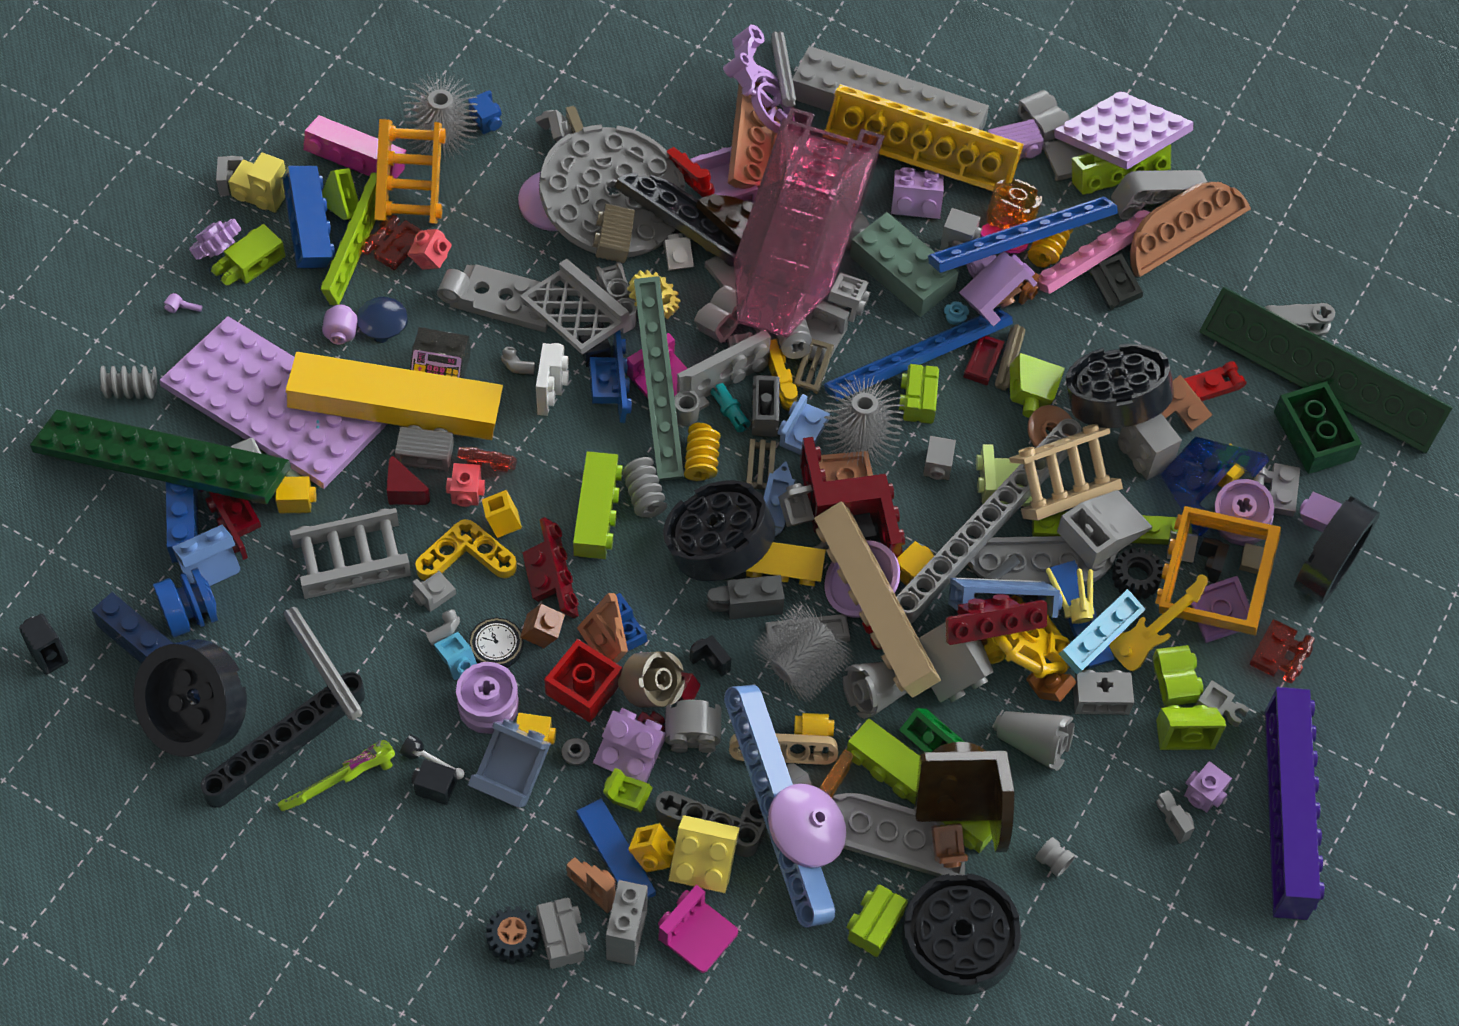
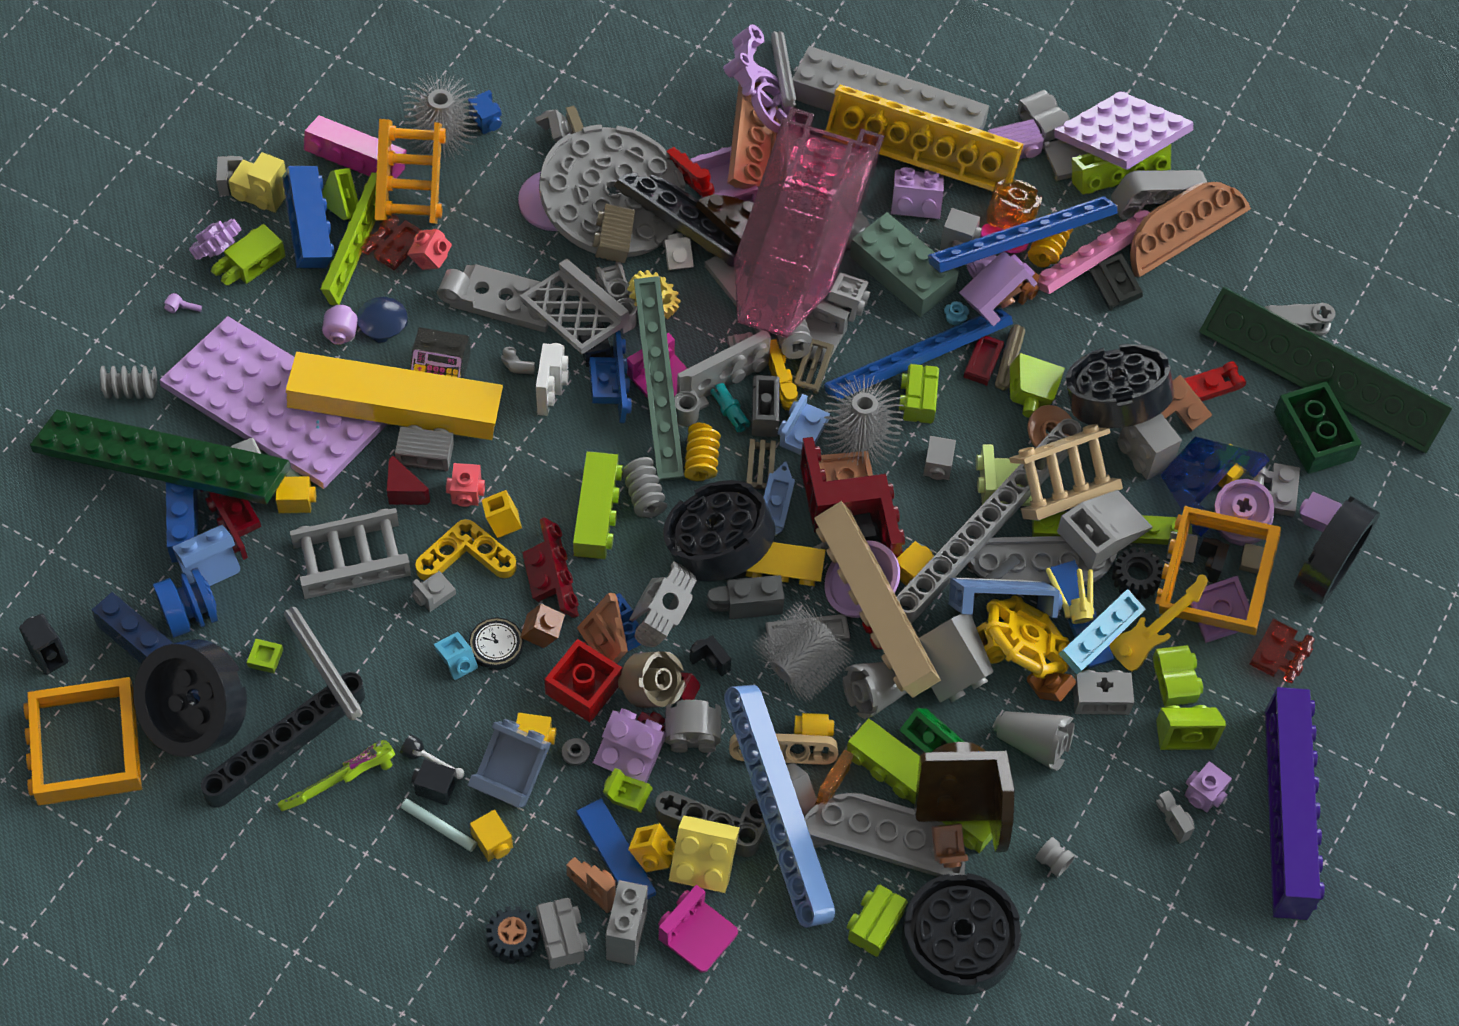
(93, 786): none -> light orange window
(265, 656): none -> lime plate
(439, 825): none -> light aqua bar
(448, 628): light grey arm -> none
(486, 696): lavender wheel -> none
(491, 836): none -> yellow brick
(497, 460): clear red plate -> none
(659, 619): none -> light grey piece
(719, 316): light grey brick -> none
(796, 505): light grey bracket -> none
(799, 833): lavender dish -> none
(994, 618): dark red bracket -> none
(1221, 698): light grey plate -> none

